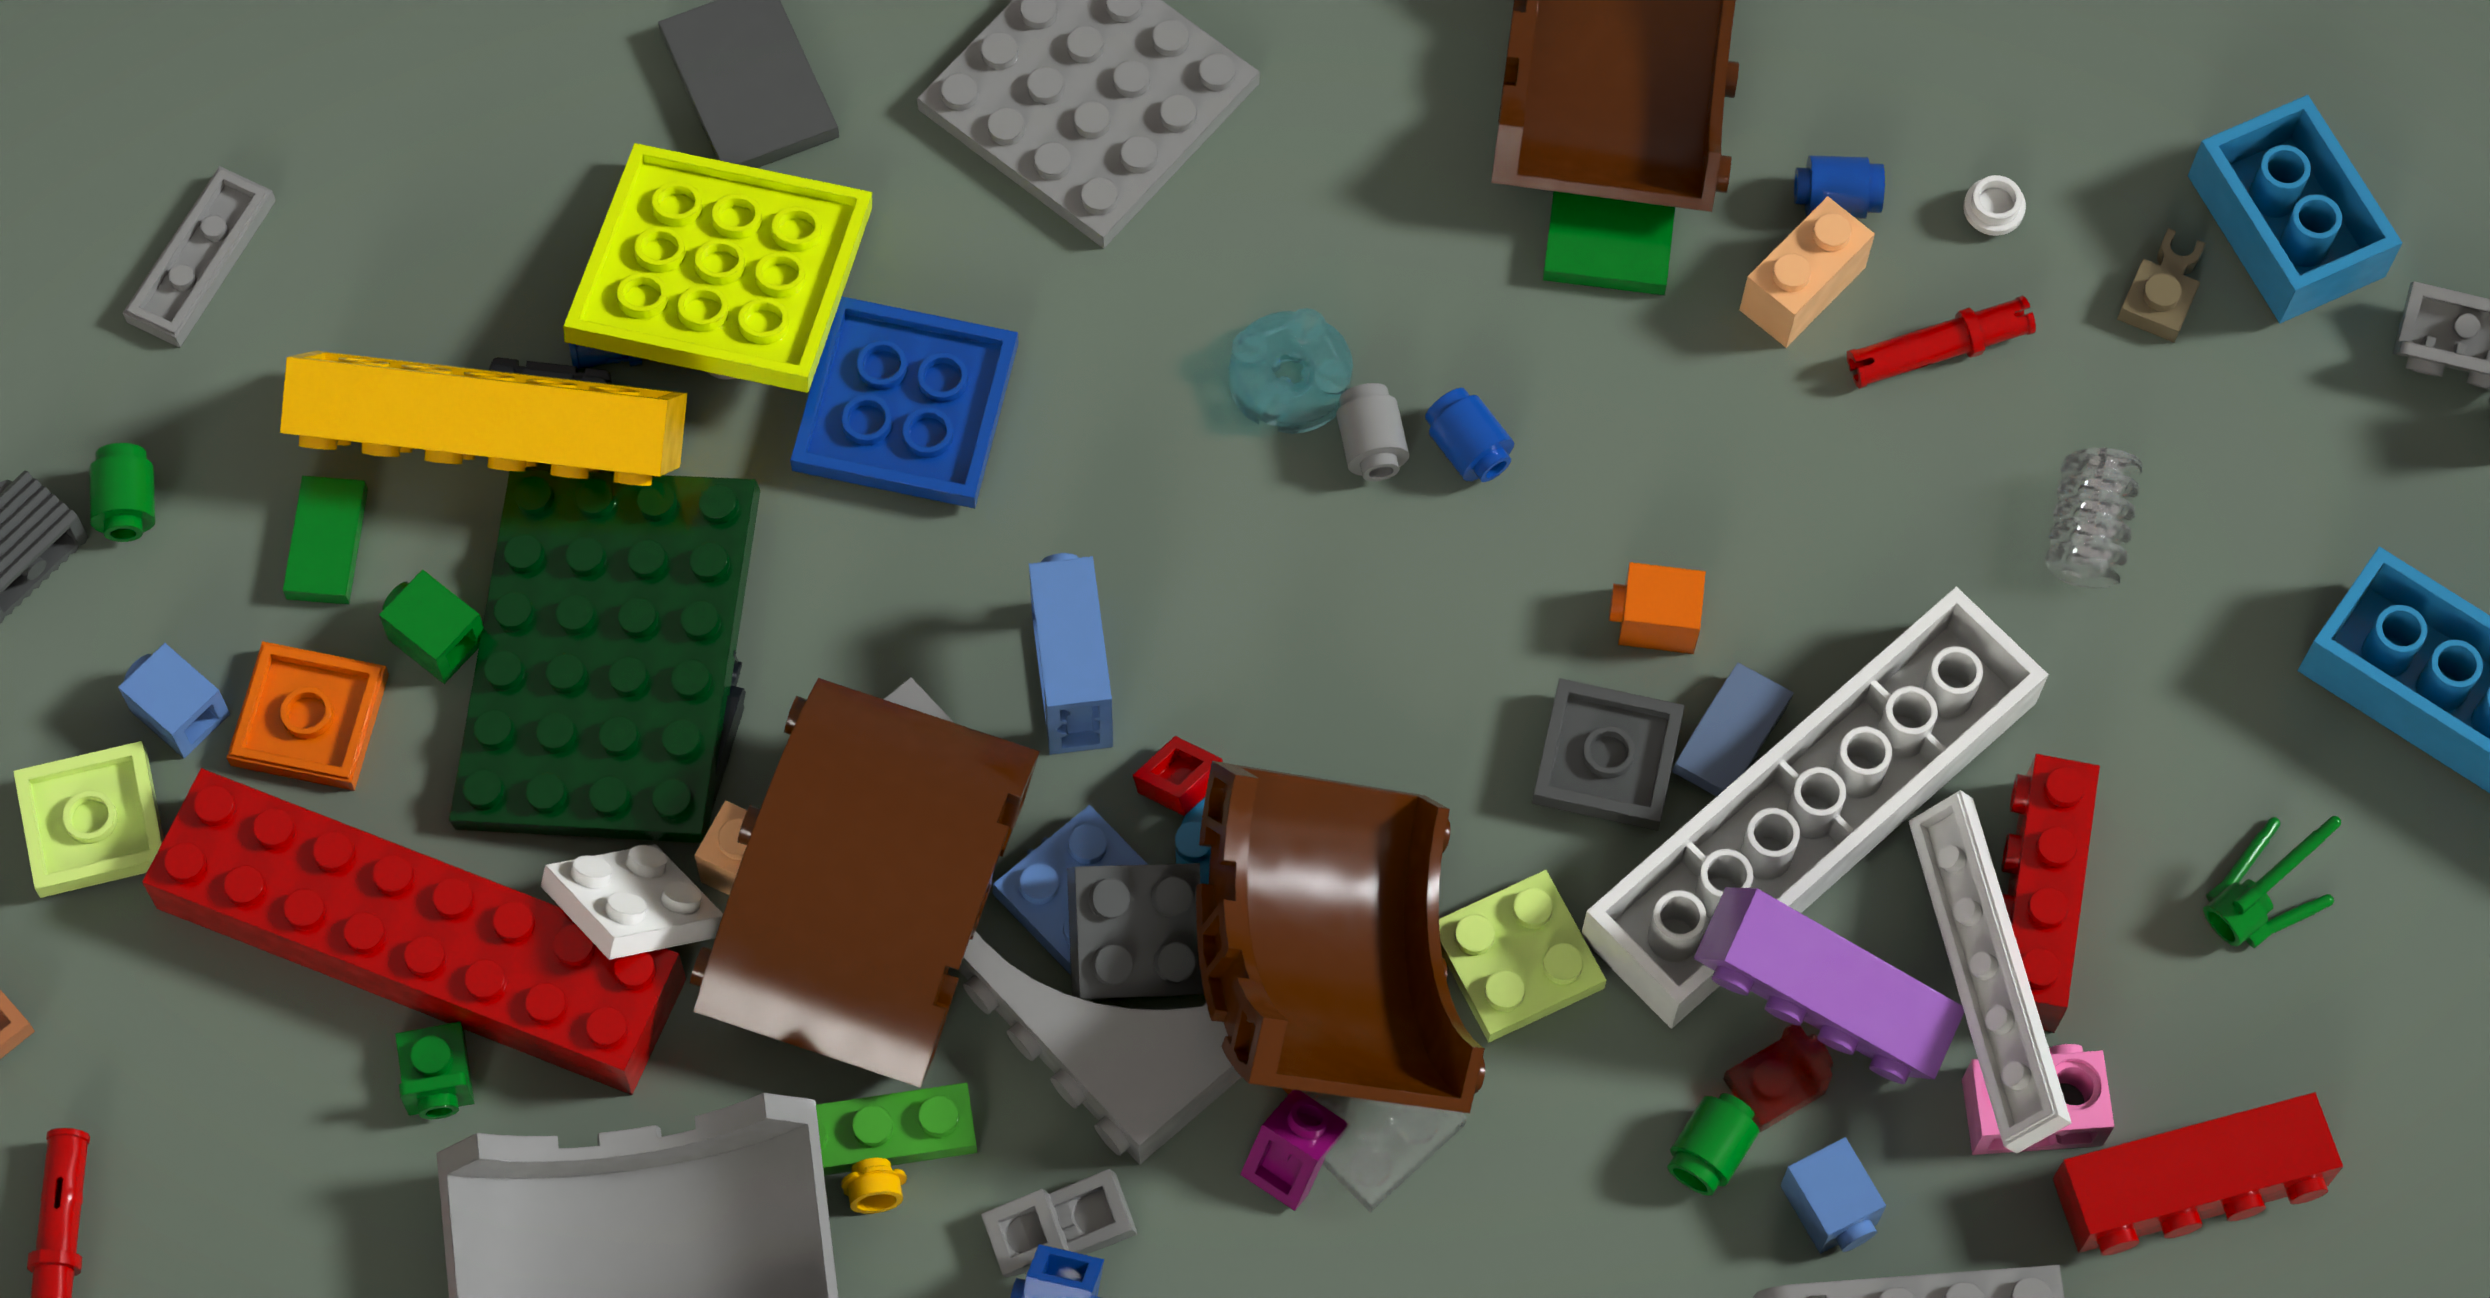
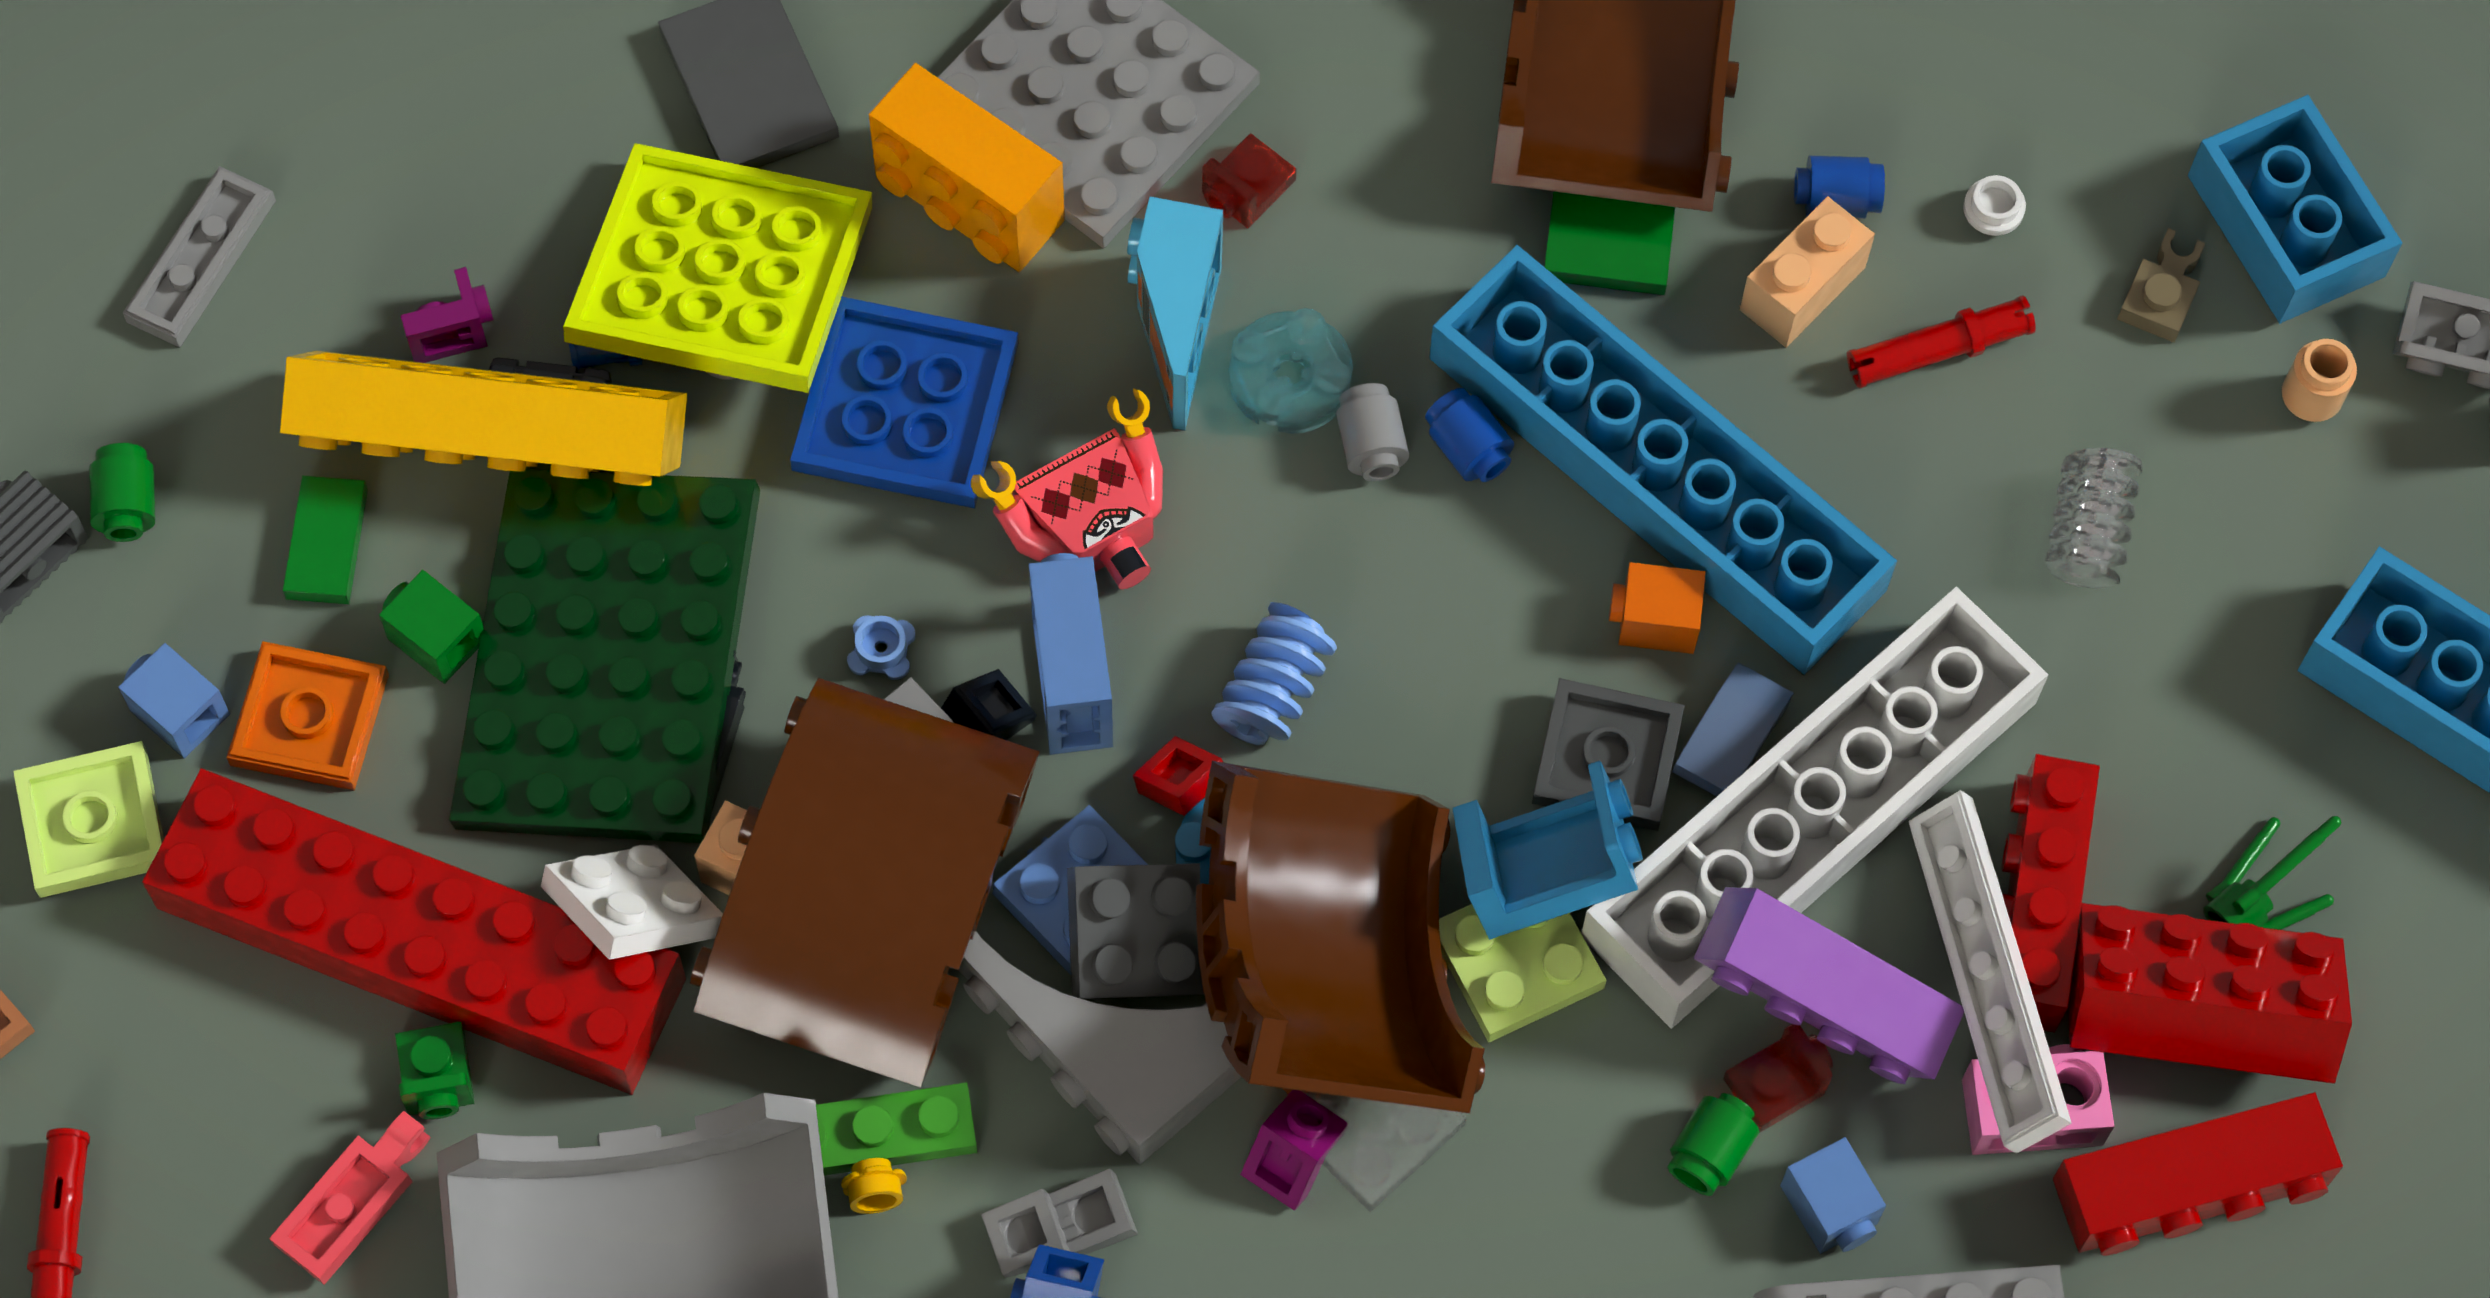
(350, 1199): none -> coral plate
(449, 328): none -> magenta bracket
(881, 629): none -> light blue plate
(966, 168): none -> light orange brick
(989, 706): none -> black slope
(1089, 500): none -> coral torso
(1177, 278): none -> medium azure slope
(1246, 180): none -> clear red bracket
(1272, 675): none -> light blue piece
(1549, 857): none -> dark azure panel
(1661, 459): none -> dark azure brick
(2209, 993): none -> red brick
(2319, 380): none -> light nougat brick

